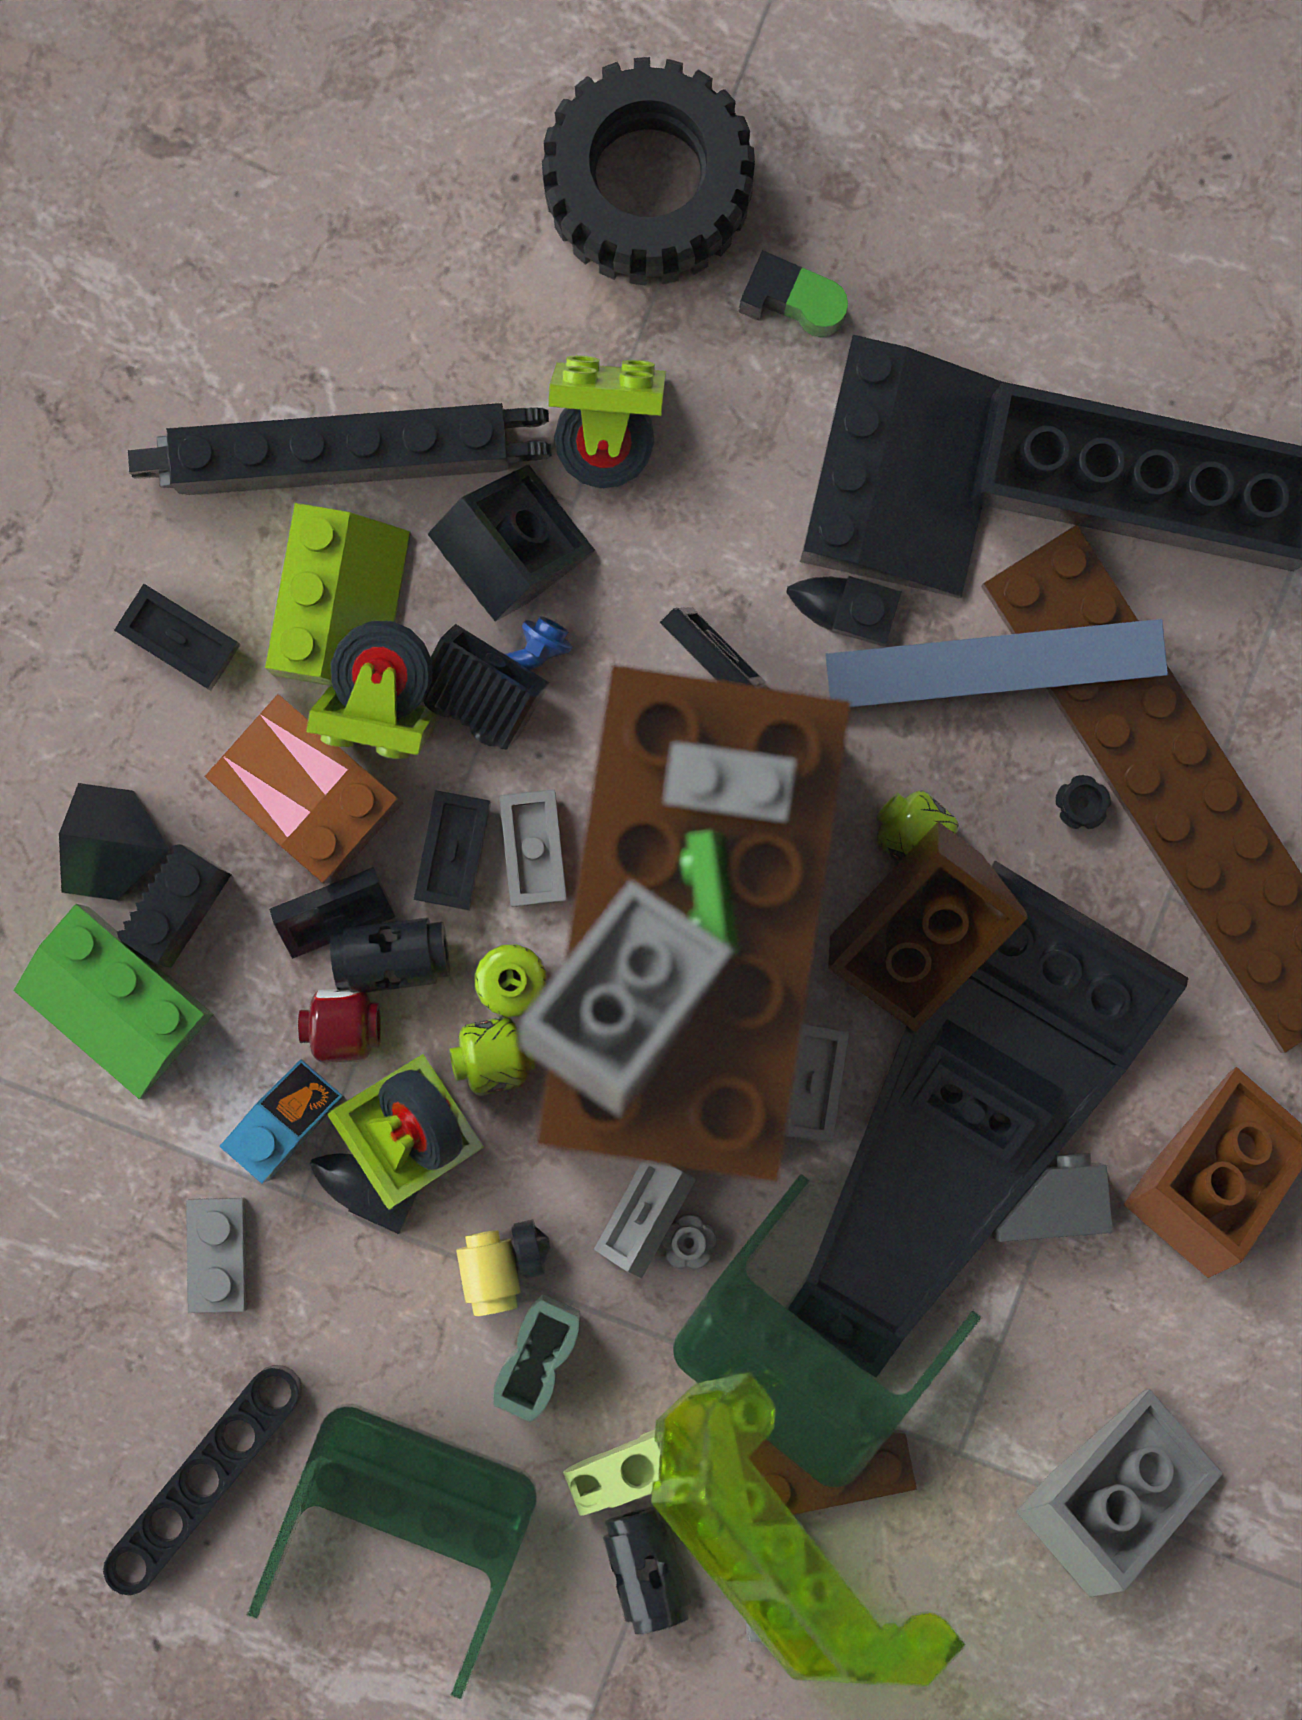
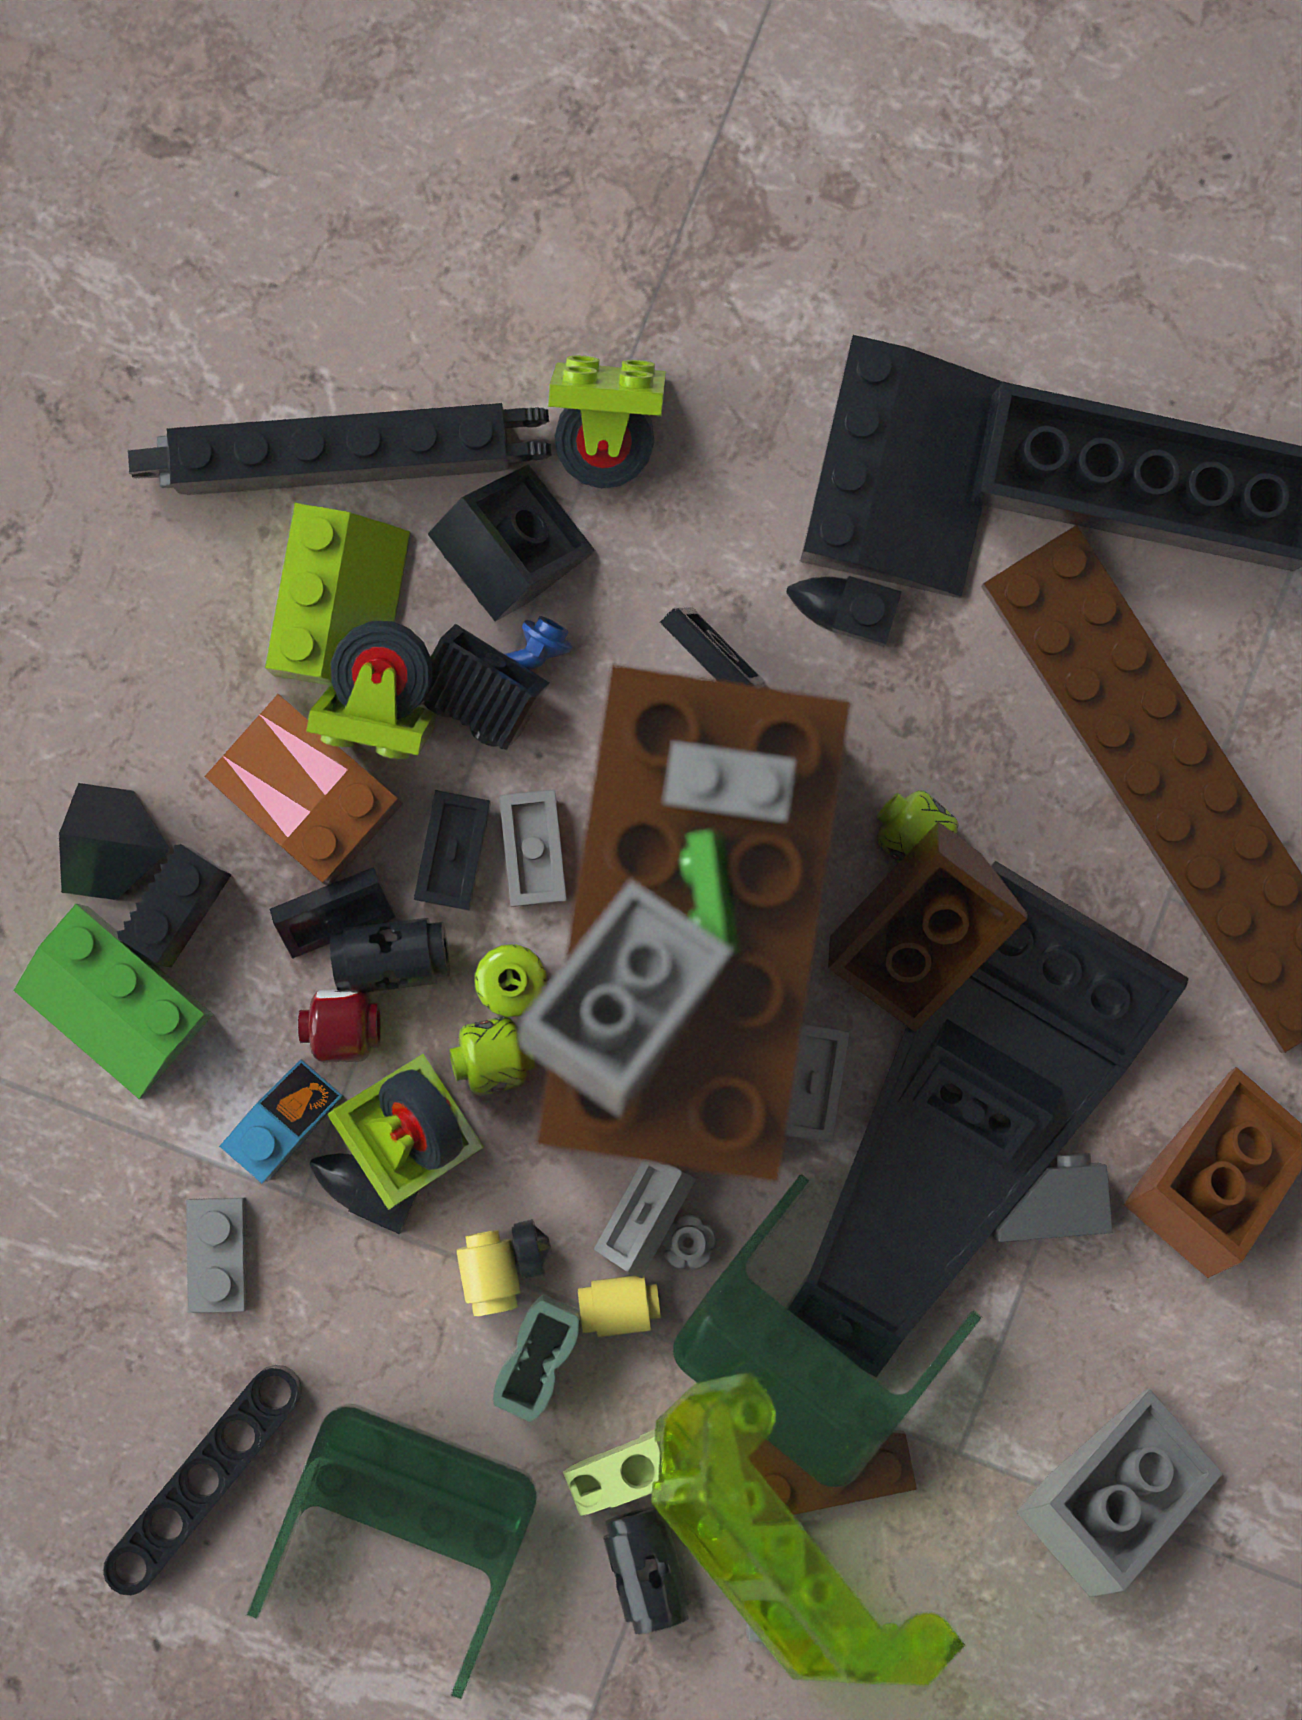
(177, 637): black plate -> none
(618, 1306): none -> light yellow brick
(648, 101): black tyre -> none
(795, 293): leg -> none
(998, 663): sand blue tile -> none
(1096, 795): black plate -> none

